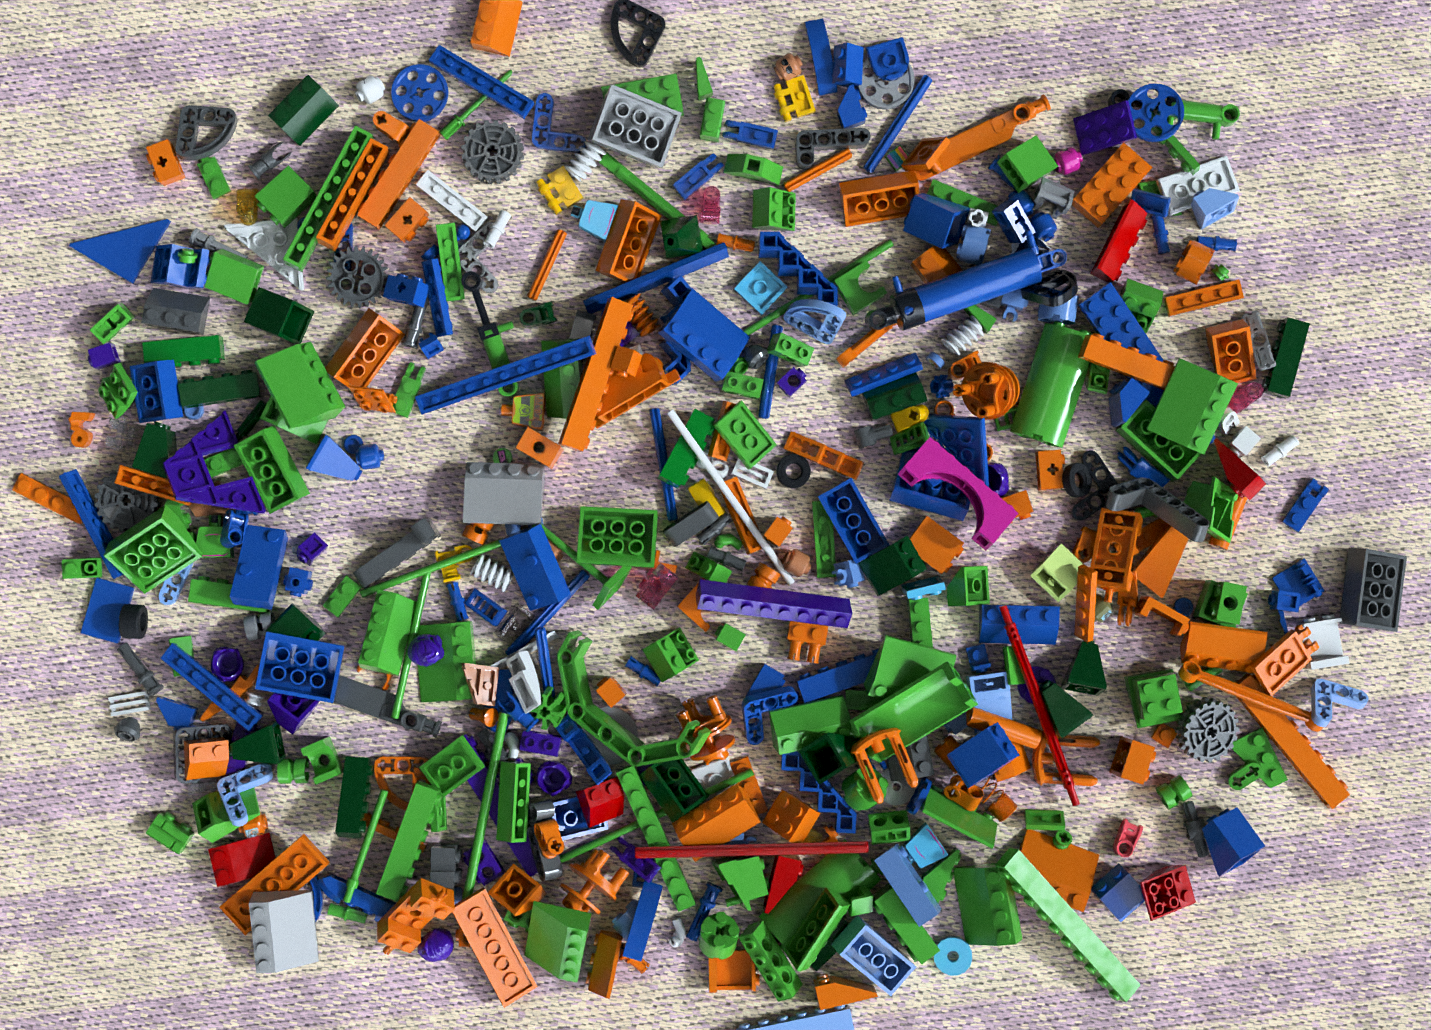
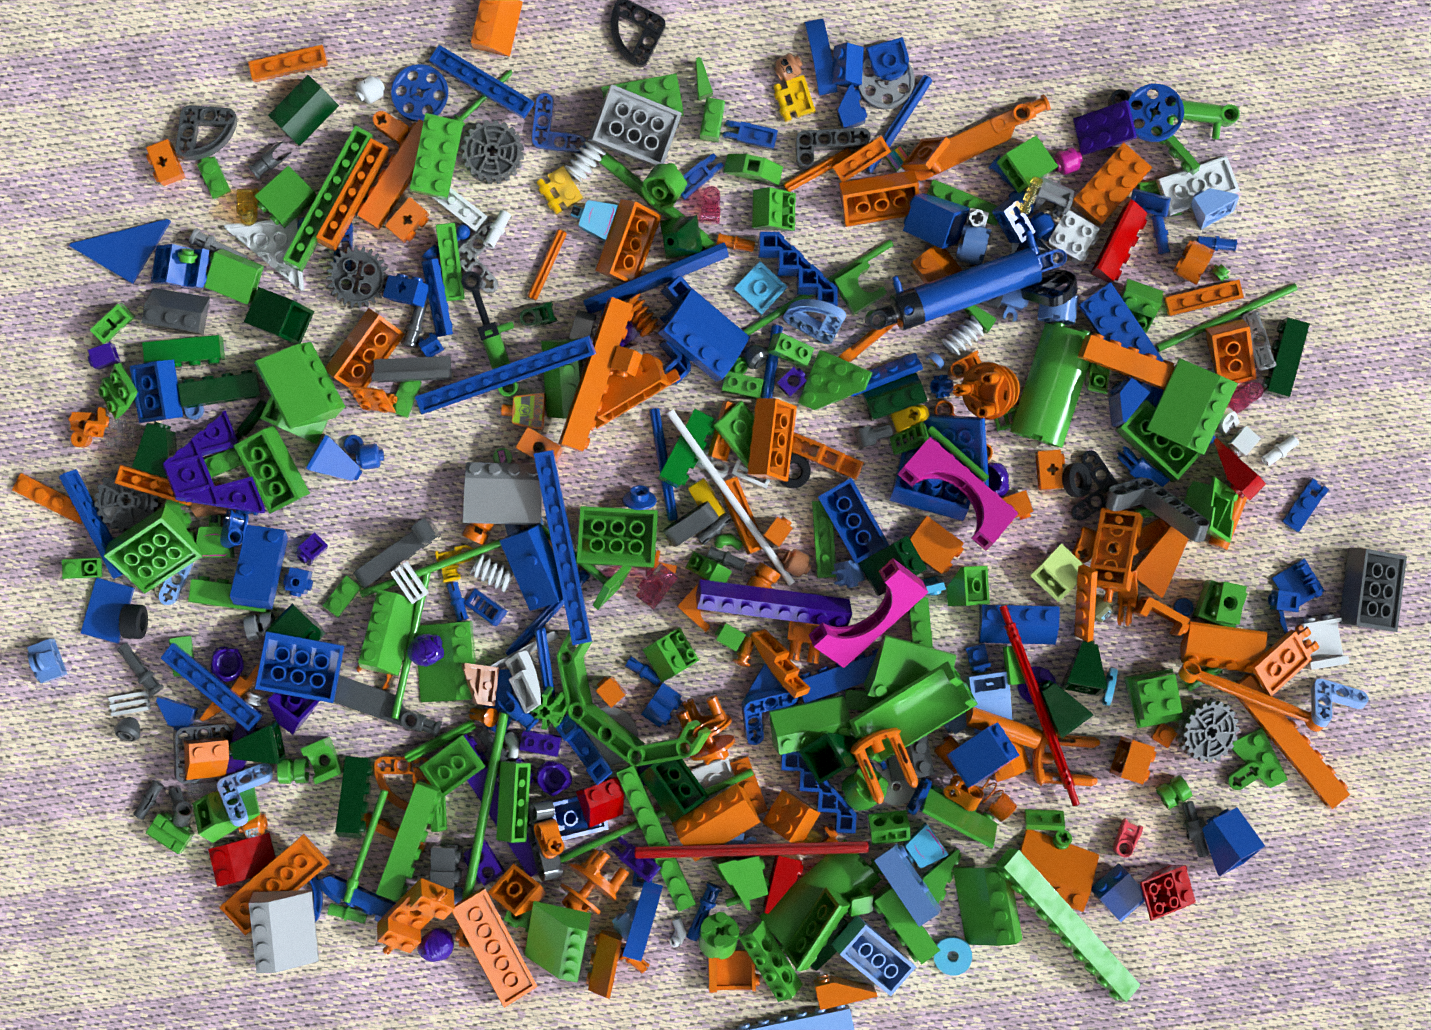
(46, 661): none -> medium blue brick
(97, 427): none -> orange bracket
(148, 799): none -> dark grey pin
(180, 807): none -> dark grey pin
(288, 63): none -> orange gear
(402, 585): none -> white tile
(412, 369): none -> dark grey panel
(436, 156): none -> bright green brick
(439, 741): none -> bright green axle
(514, 623): clear smoke slope -> none
(562, 547): none -> blue plate
(639, 498): none -> blue piece
(661, 705): none -> blue brick
(664, 185): none -> bright green brick
(745, 652): none -> orange pin
(772, 439): none -> orange slope
(777, 660): none -> orange slope
(832, 381): none -> bright green plate
(847, 642): none -> dark pink arch
(861, 158): none -> orange plate
(958, 454): none -> bright green piece
(1031, 195): none -> clear yellow axle
(1074, 236): none -> white bracket
(1111, 683): none -> medium azure tile
(1227, 317): none -> bright green piece

